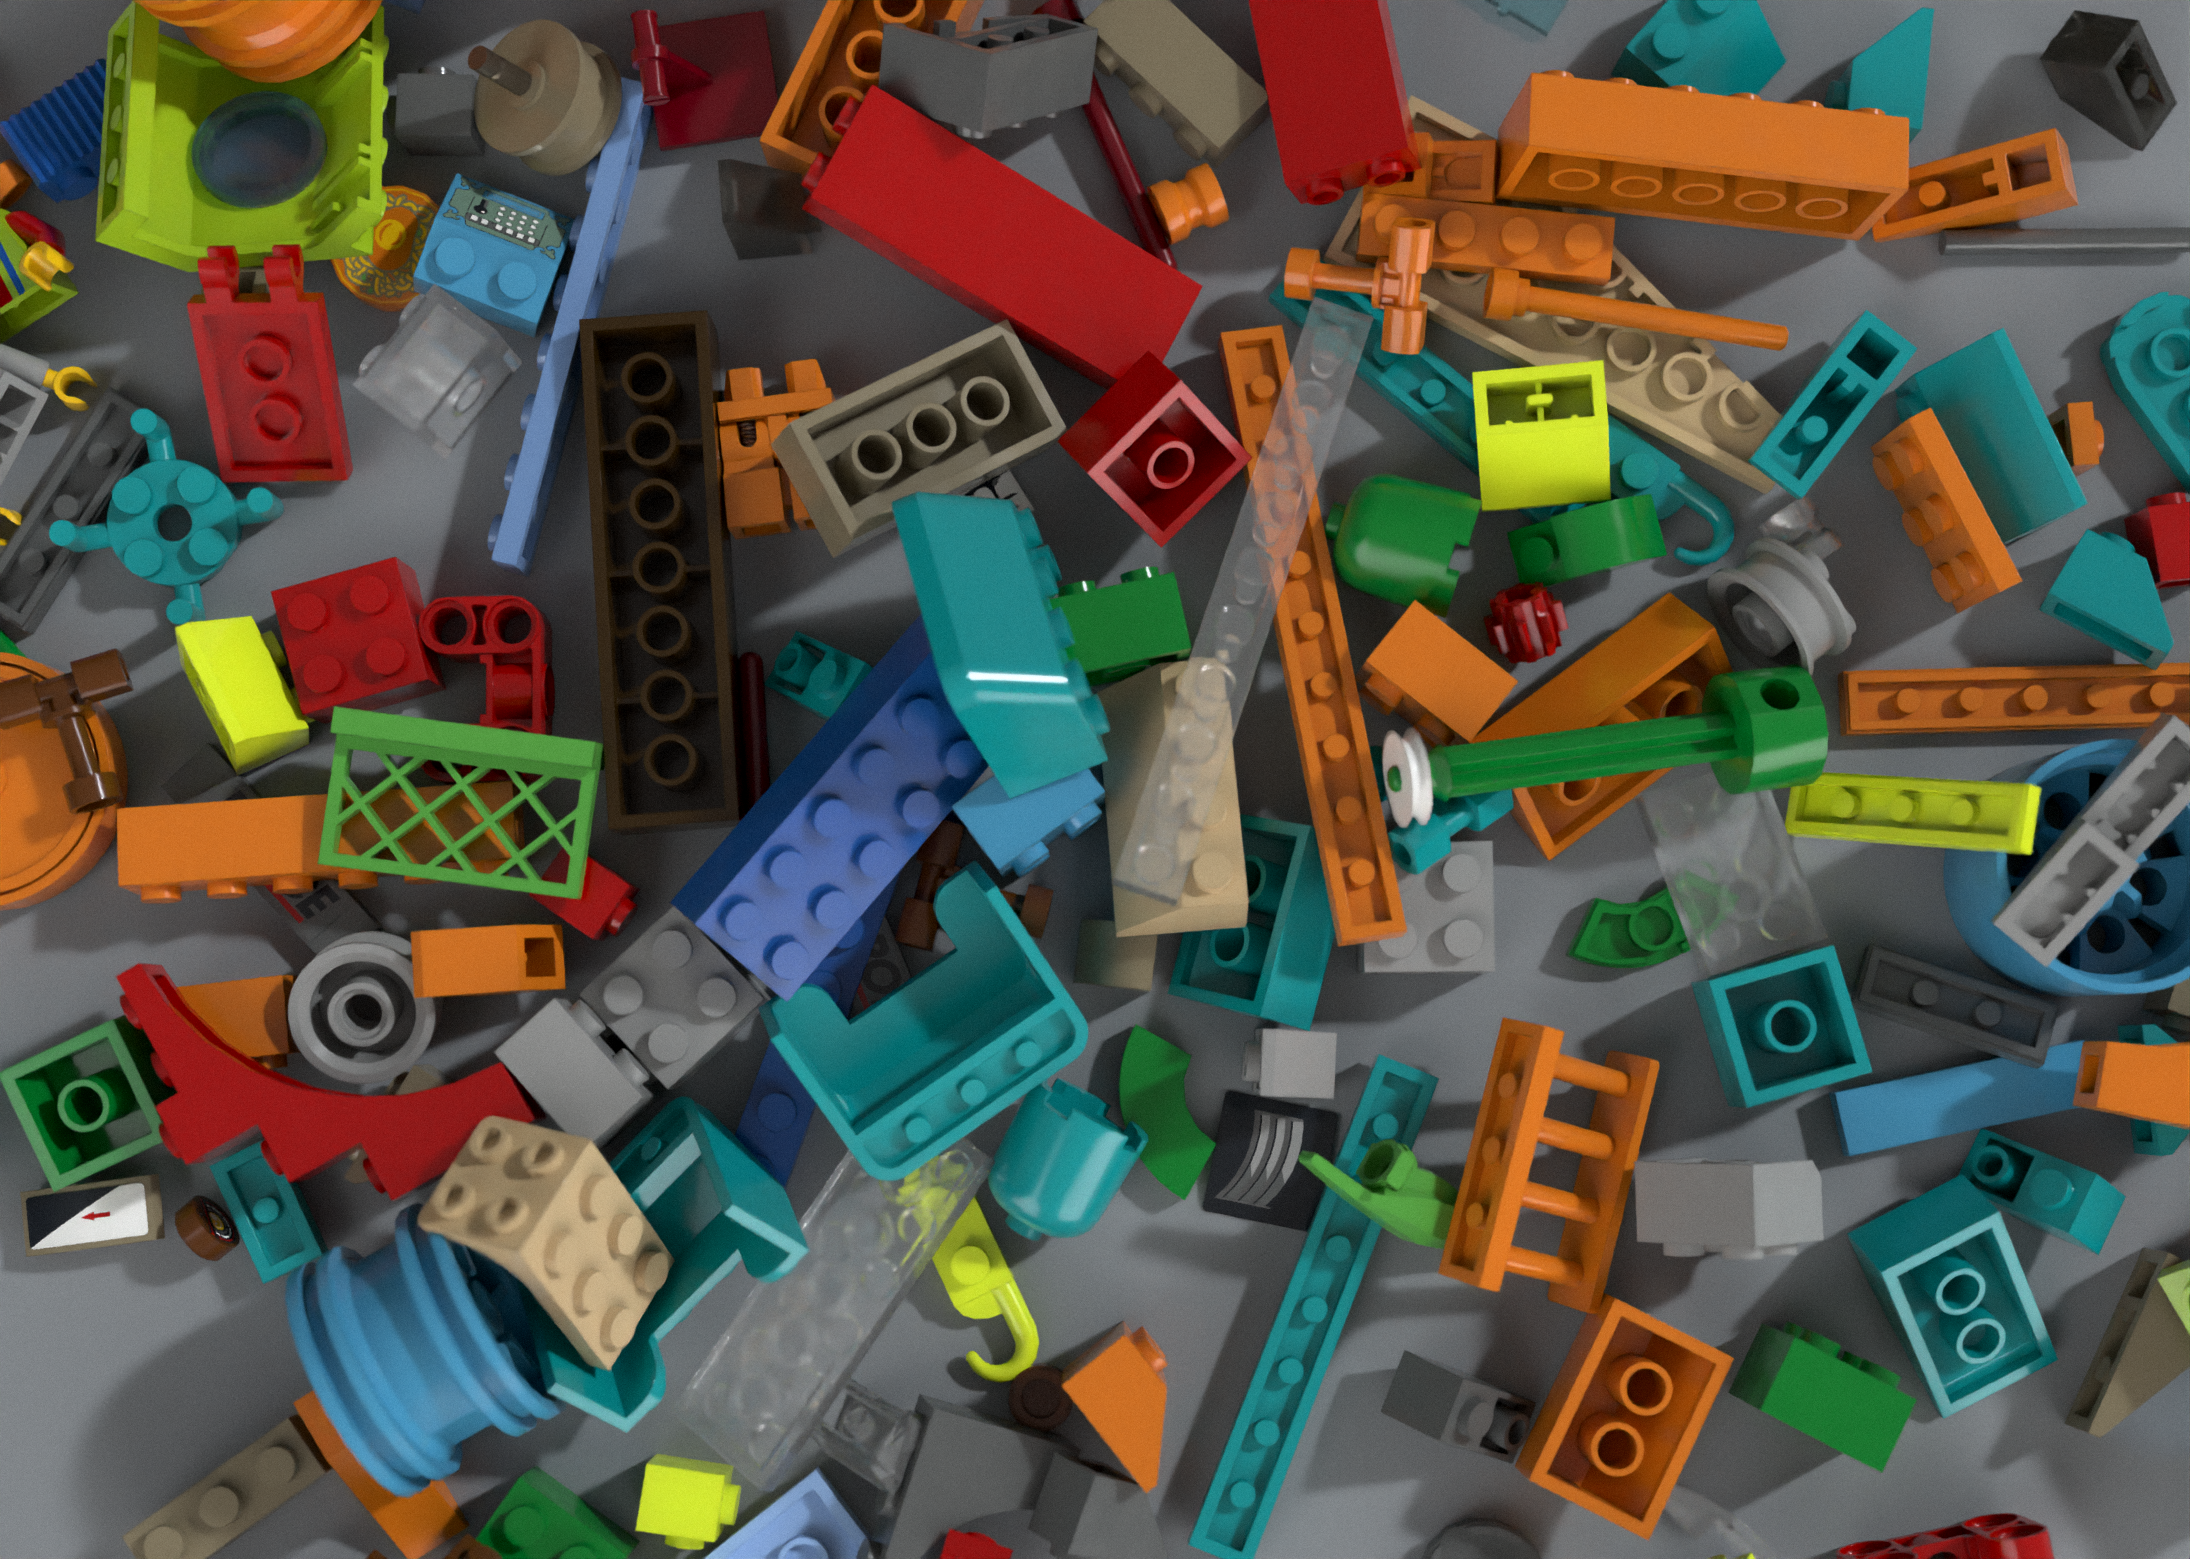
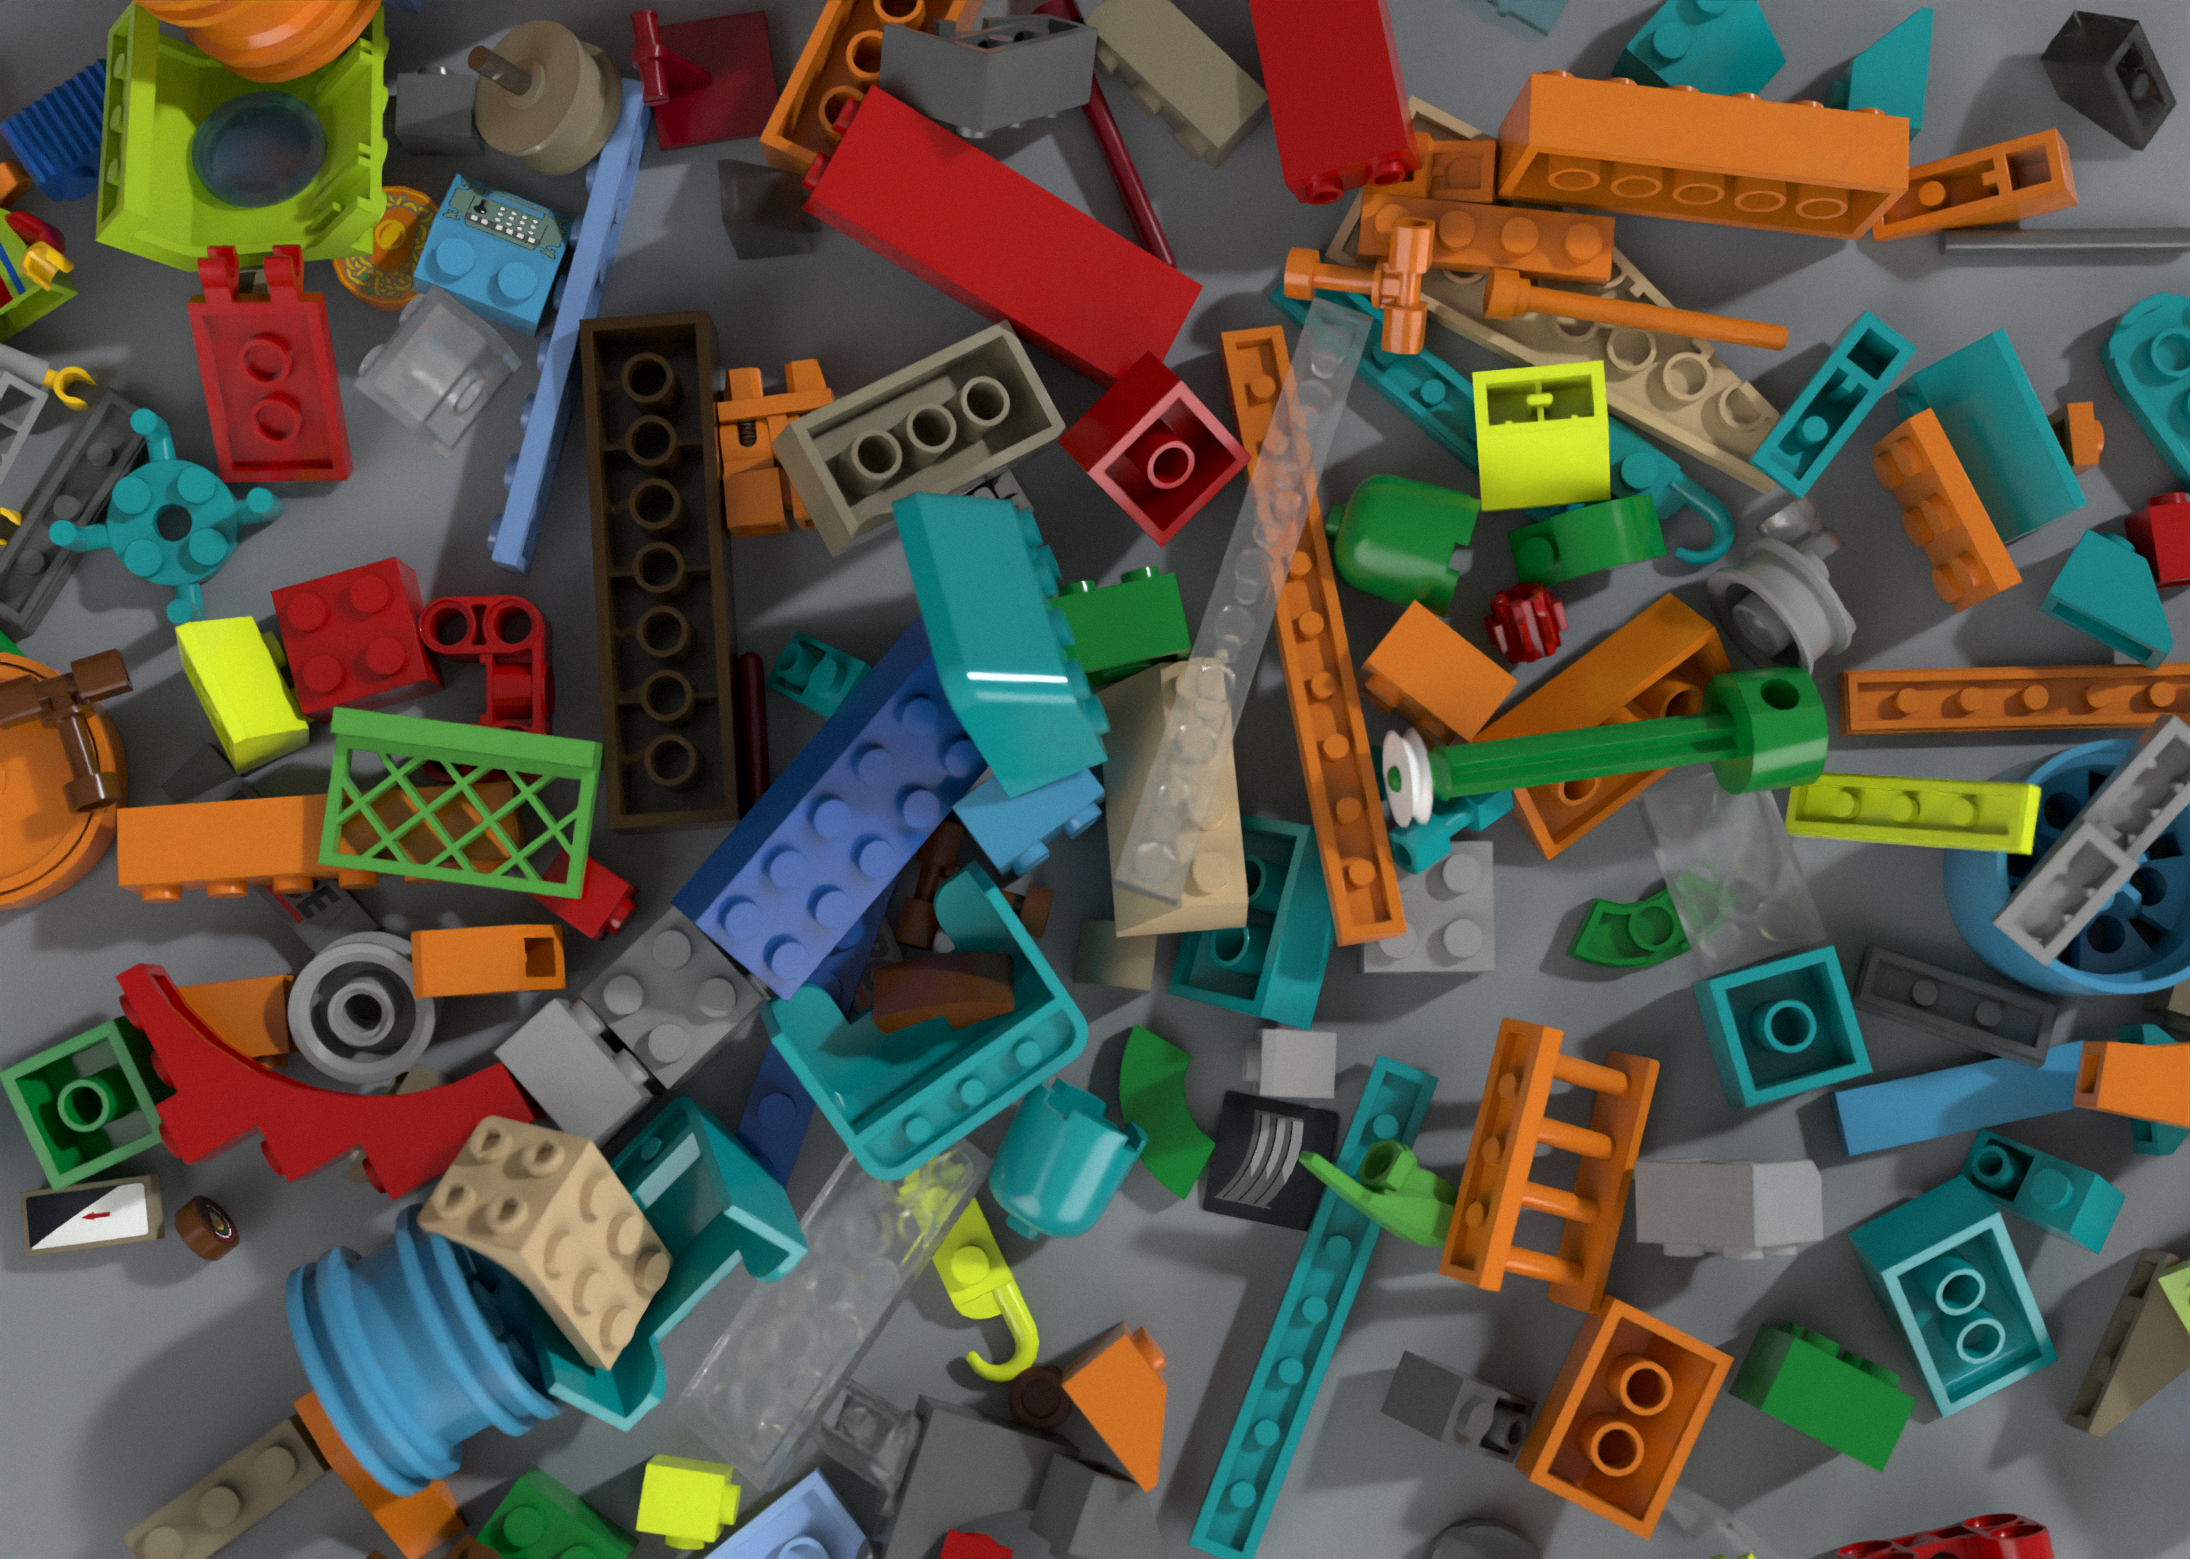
(268, 1214): teal plate -> none
(955, 985): none -> reddish brown slope
(1188, 203): orange wheel -> none

